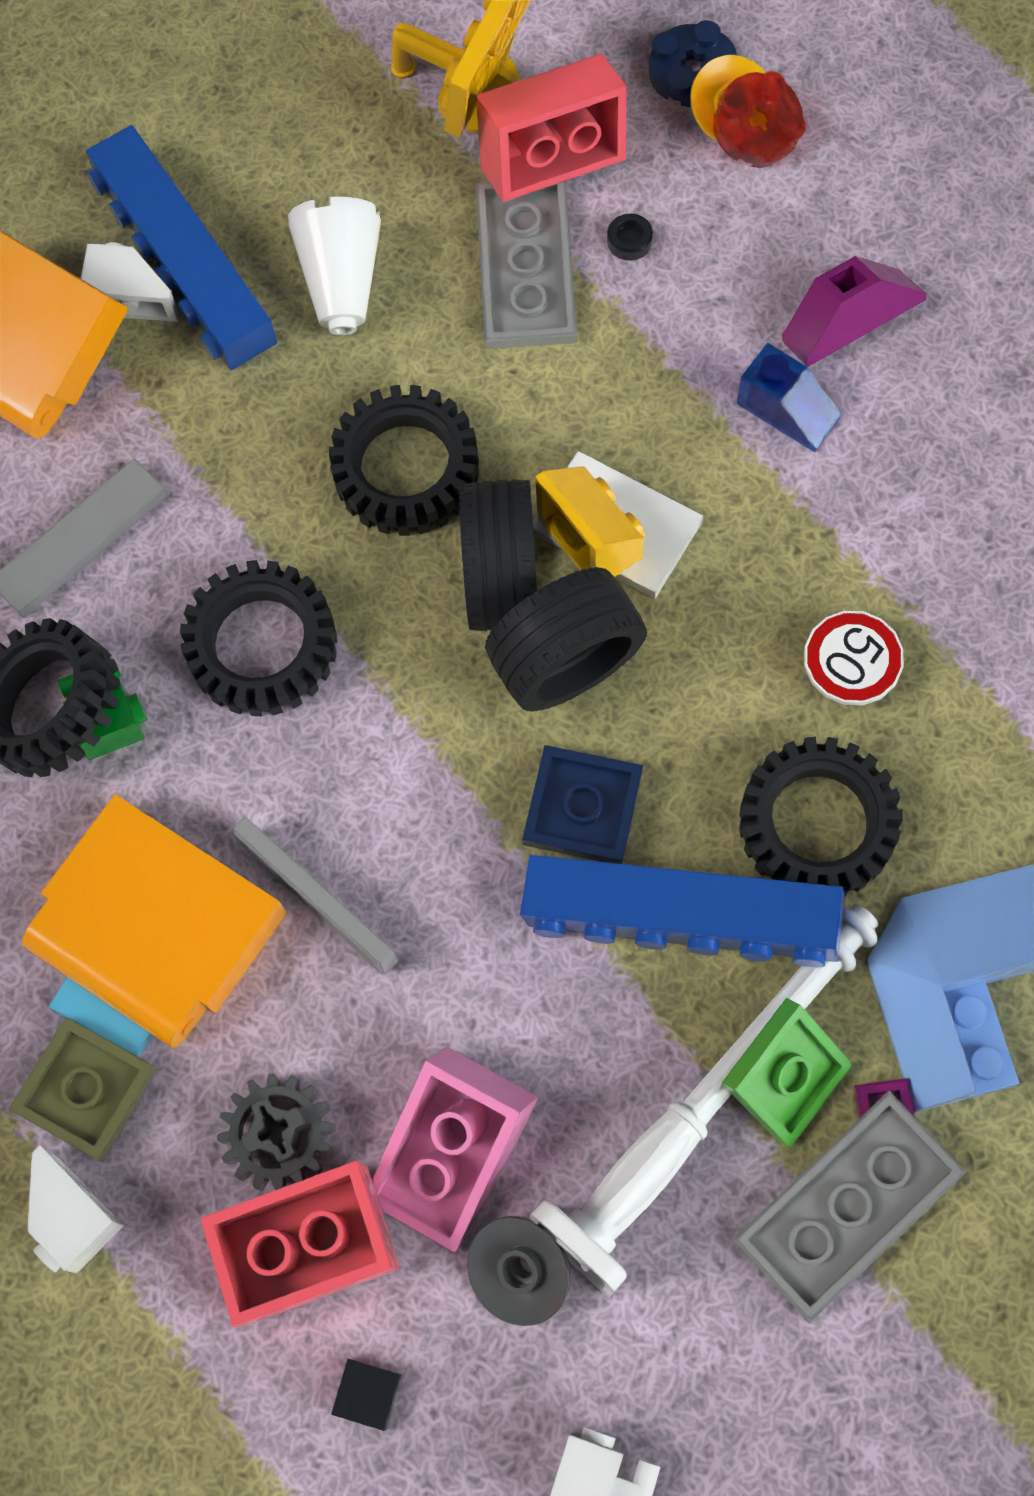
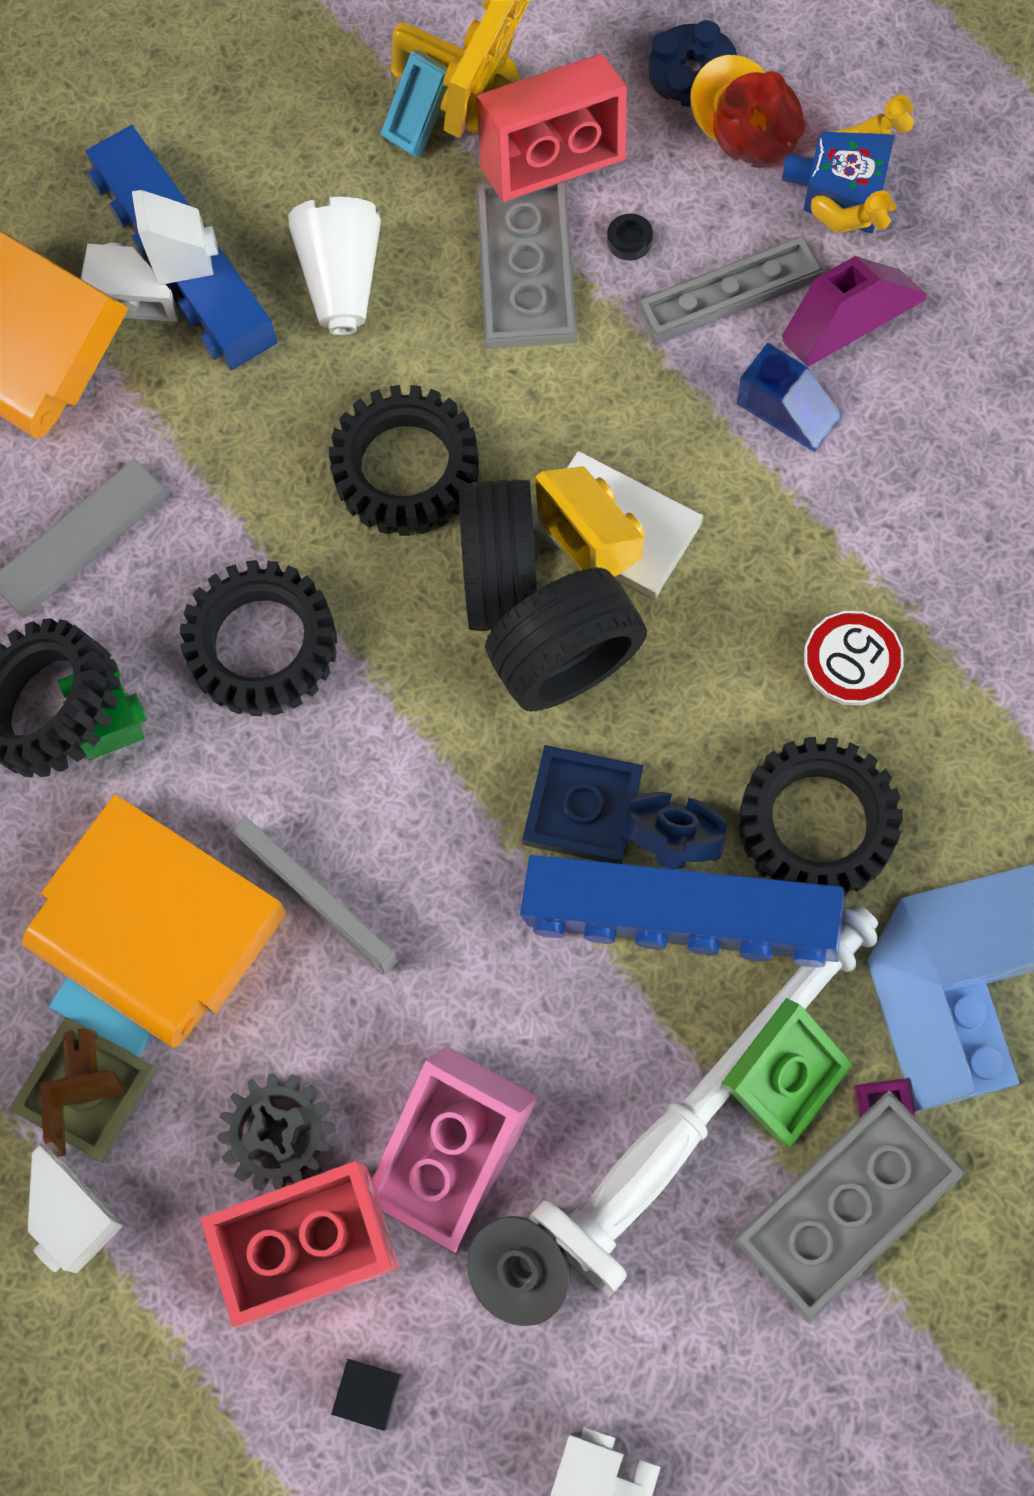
(79, 1085): none -> reddish brown bracket
(174, 238): none -> white slope
(415, 103): none -> medium azure tile
(675, 830): none -> dark blue plate
(728, 289): none -> light grey tile
(851, 171): none -> torso

